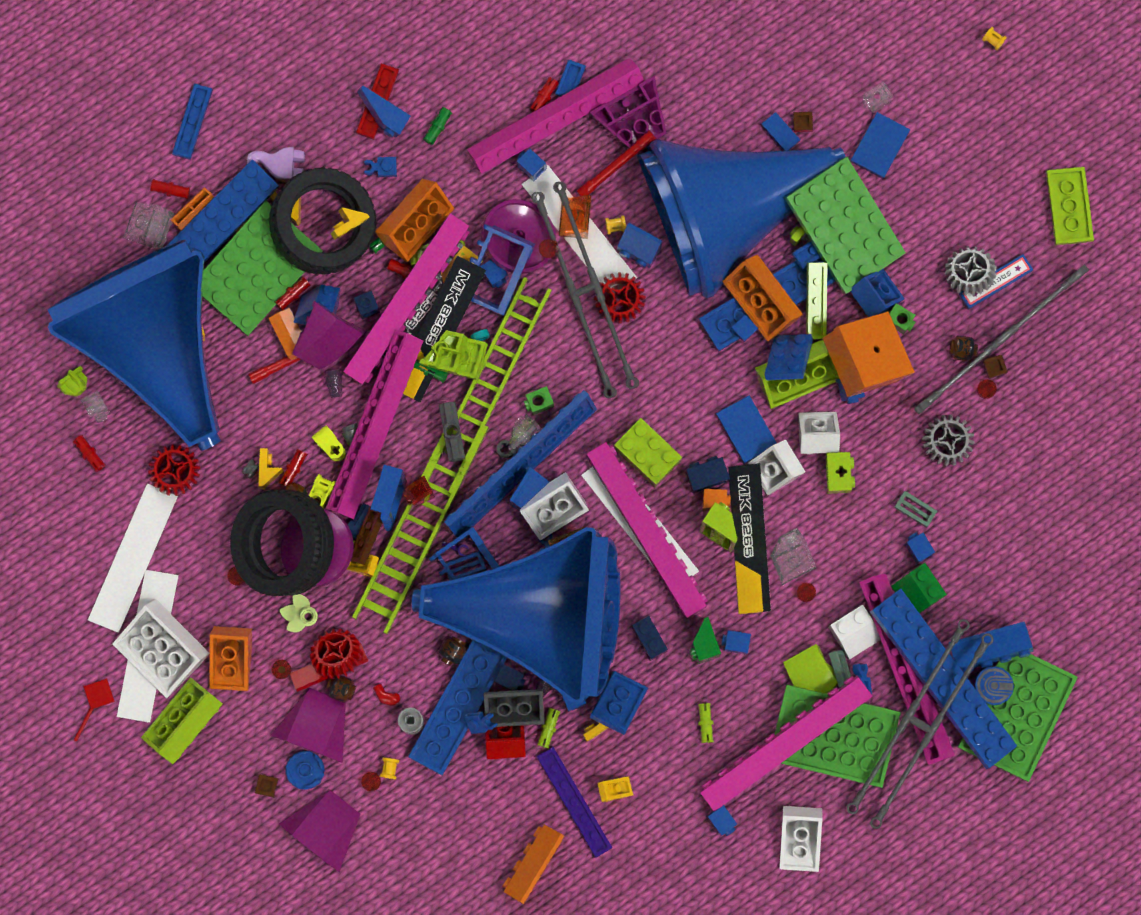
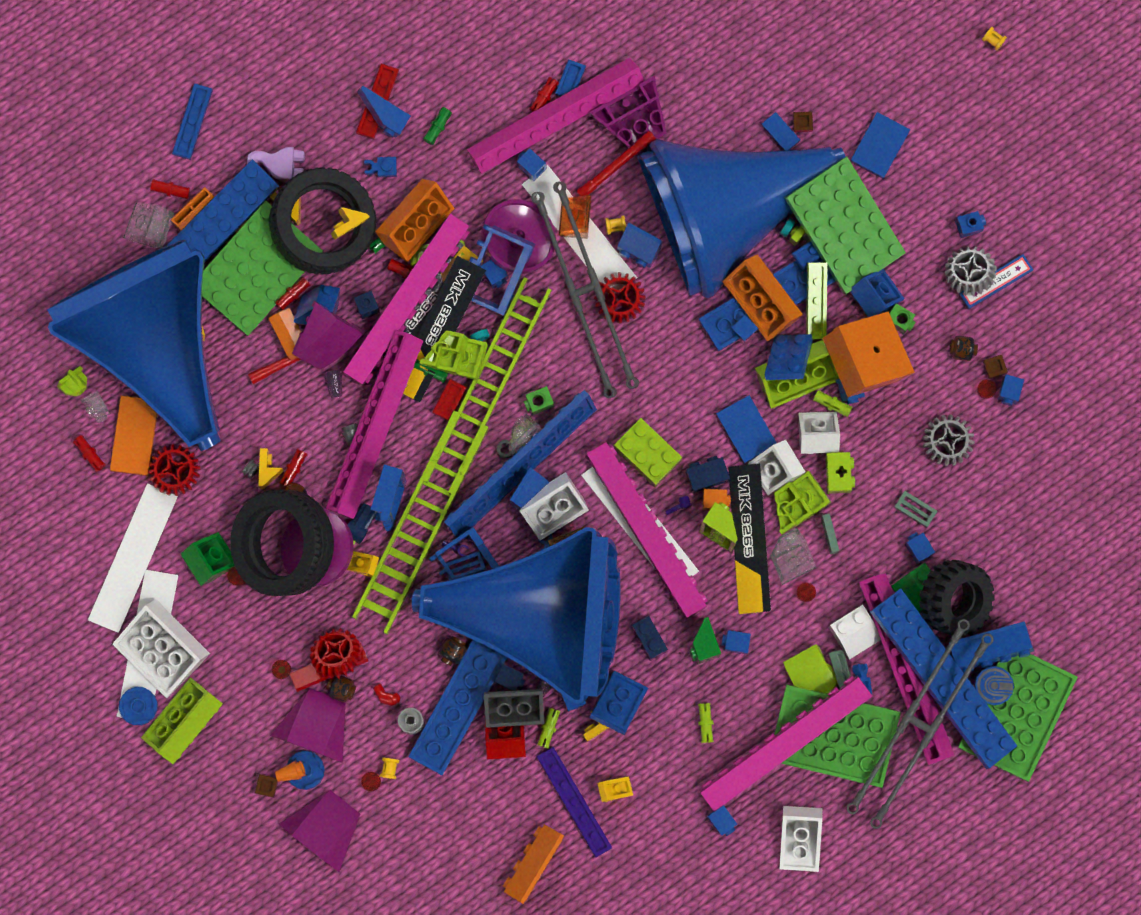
(97, 695): red piece -> none
(133, 437): none -> orange tile
(138, 706): none -> blue tile
(208, 558): none -> green slope
(230, 658): orange slope -> none
(291, 772): none -> orange cone
(296, 614): yellowish green plate -> none
(322, 489): neon yellow piece -> none
(328, 441): neon yellow piece -> none
(366, 537): reddish brown plate -> none
(418, 492): clear red slope -> none
(449, 399): none -> red plate
(450, 420): dark grey piece -> none
(479, 723): blue plate -> none
(548, 248): clear red tile -> none
(684, 503): none -> dark purple hand
(787, 227): none -> teal tile
(799, 501): none -> lime slope
(830, 534): none -> sand green tile
(833, 403): none -> lime pin
(875, 104): clear brick -> none
(939, 591): none -> black tyre
(965, 228): none -> blue brick
(1001, 339): dark grey bar -> none
(1010, 390): none -> blue brick
(1069, 206): lime plate -> none

